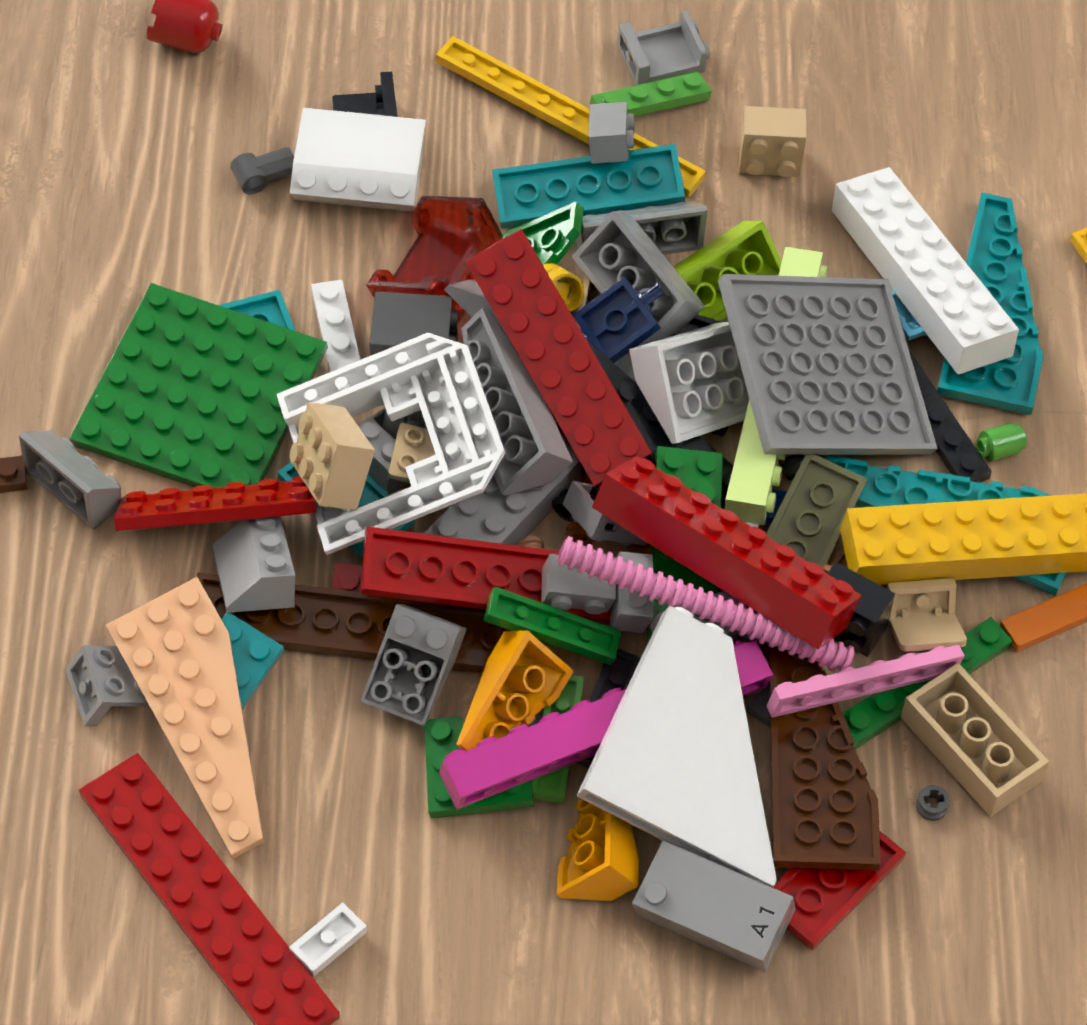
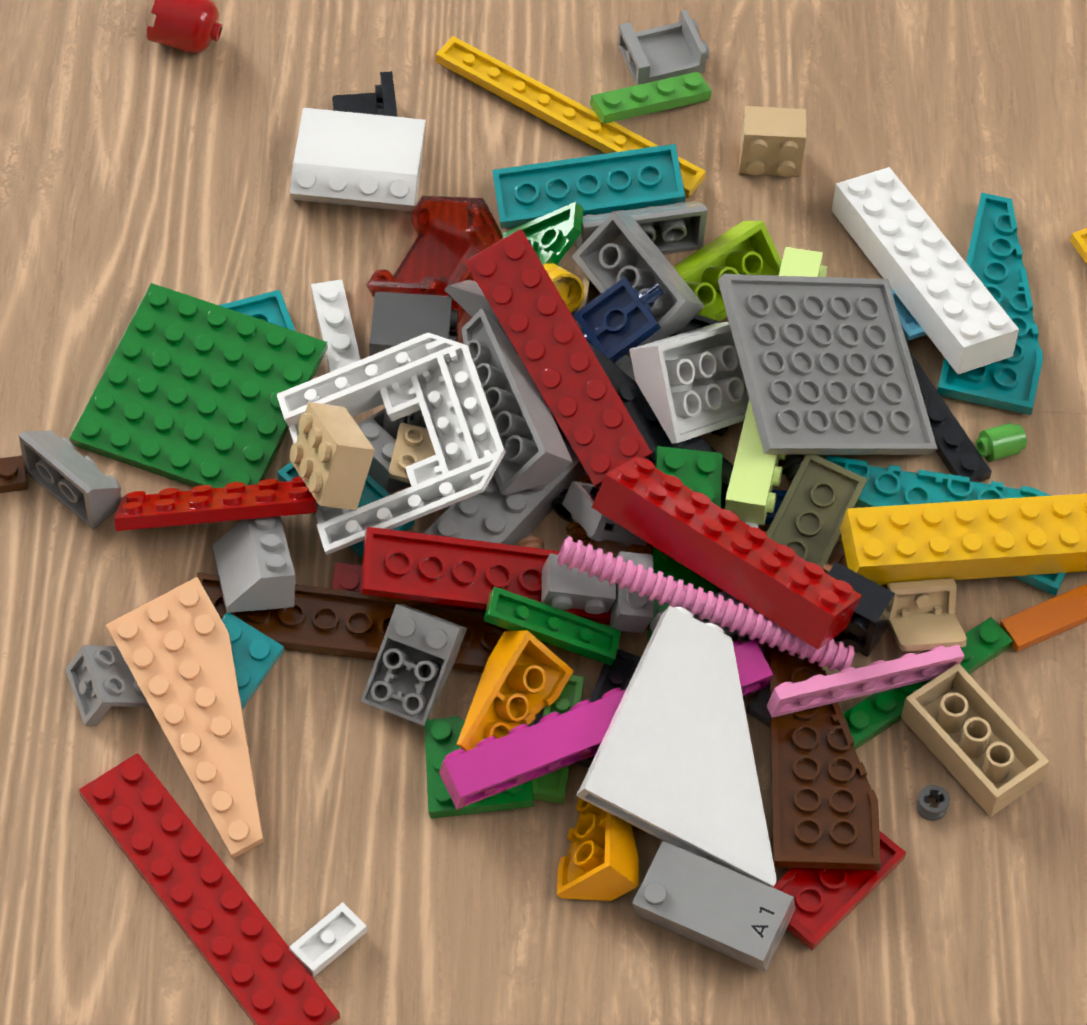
(254, 172): dark grey piece -> none
(610, 132): light grey brick -> none

